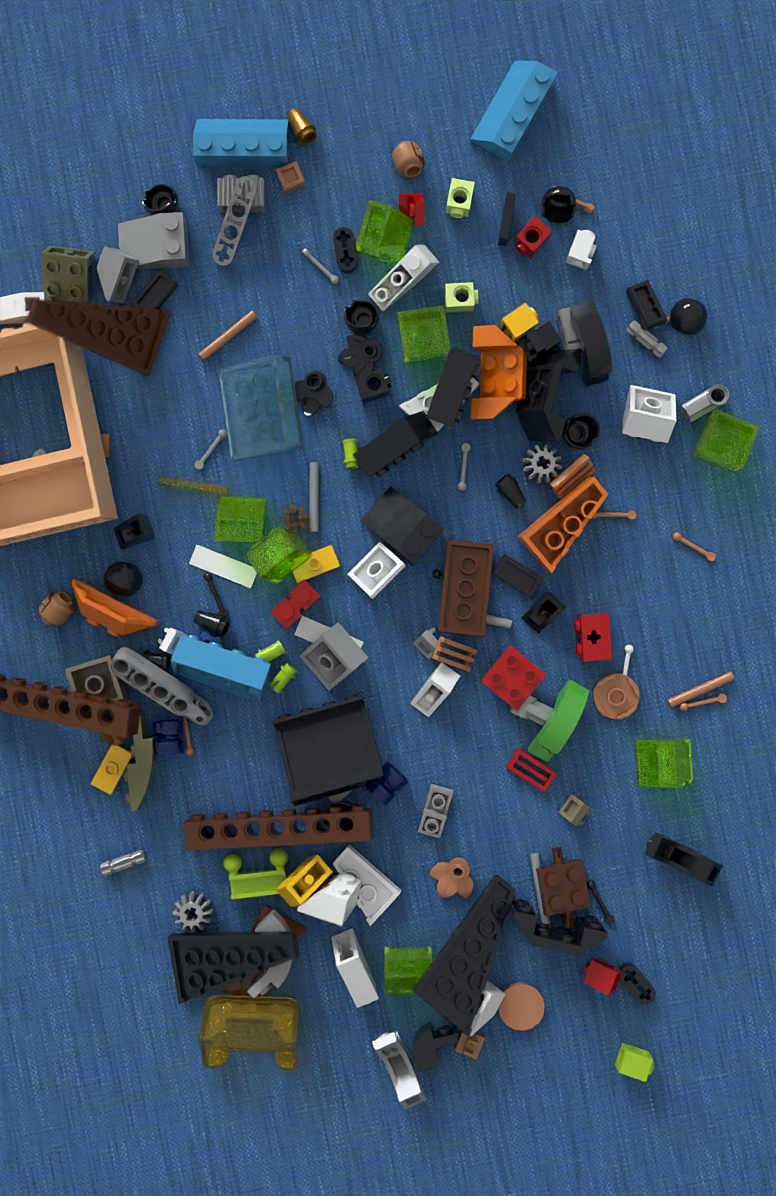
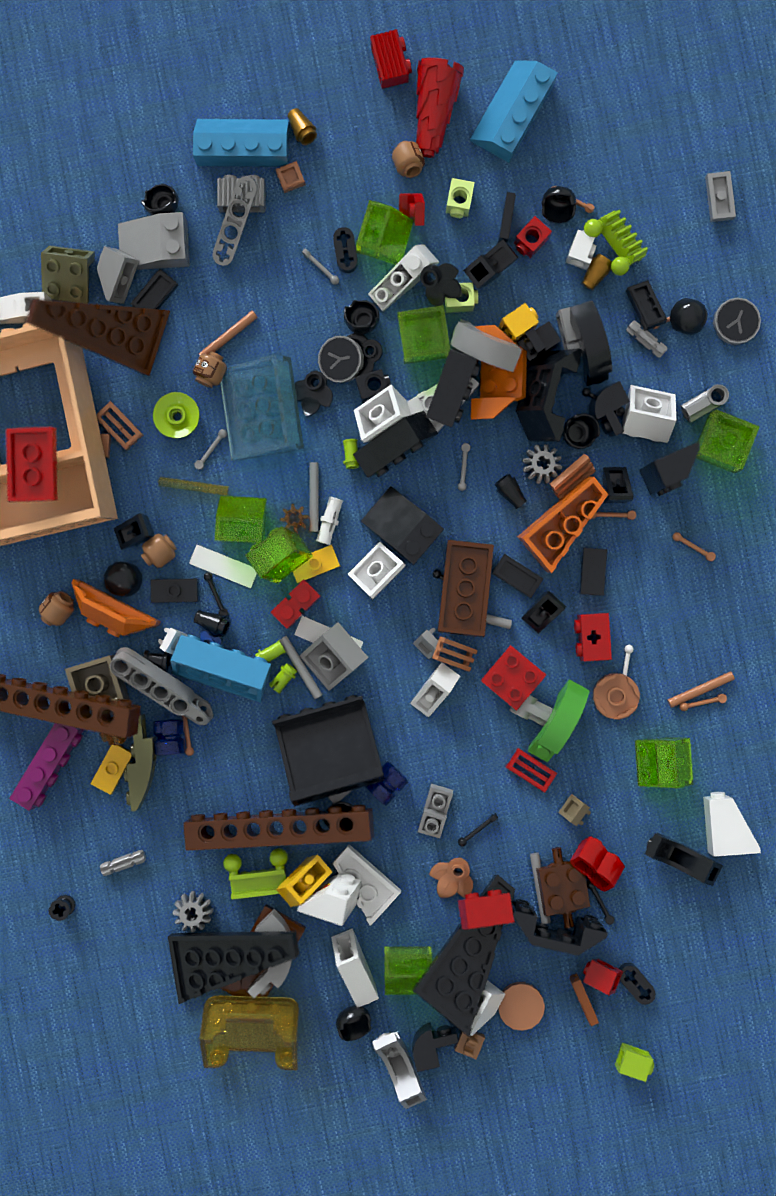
(31, 464): none -> red plate
(45, 766): none -> magenta brick
(61, 914): none -> black bush
(132, 440): none -> nougat tile
(158, 550): none -> medium nougat head
(167, 407): none -> lime dish
(174, 590): none -> black plate
(209, 369): none -> medium nougat head
(301, 668): none -> light grey bar
(329, 520): none -> white pin
(340, 359): none -> black tile
(353, 1023): none -> black hair
(380, 413): none -> white slope
(389, 58): none -> red brick
(436, 92): none -> red cone
(443, 285): none -> black plate
(463, 841): none -> black hinge
(484, 346): none -> light grey arch
(486, 910): none -> red brick
(491, 265): none -> black brick
(583, 999): none -> dark orange tile
(586, 392): none -> black hinge
(593, 571): none -> black tile
(597, 271): none -> pearl gold cone
(597, 863): none -> red brick
(603, 406): none -> black brick
(617, 485): none -> black slope
(620, 240): none -> lime gear
(668, 472): none -> black slope
(720, 196): none -> light grey plate
(726, 827): none -> white slope
(737, 321): none -> black tile

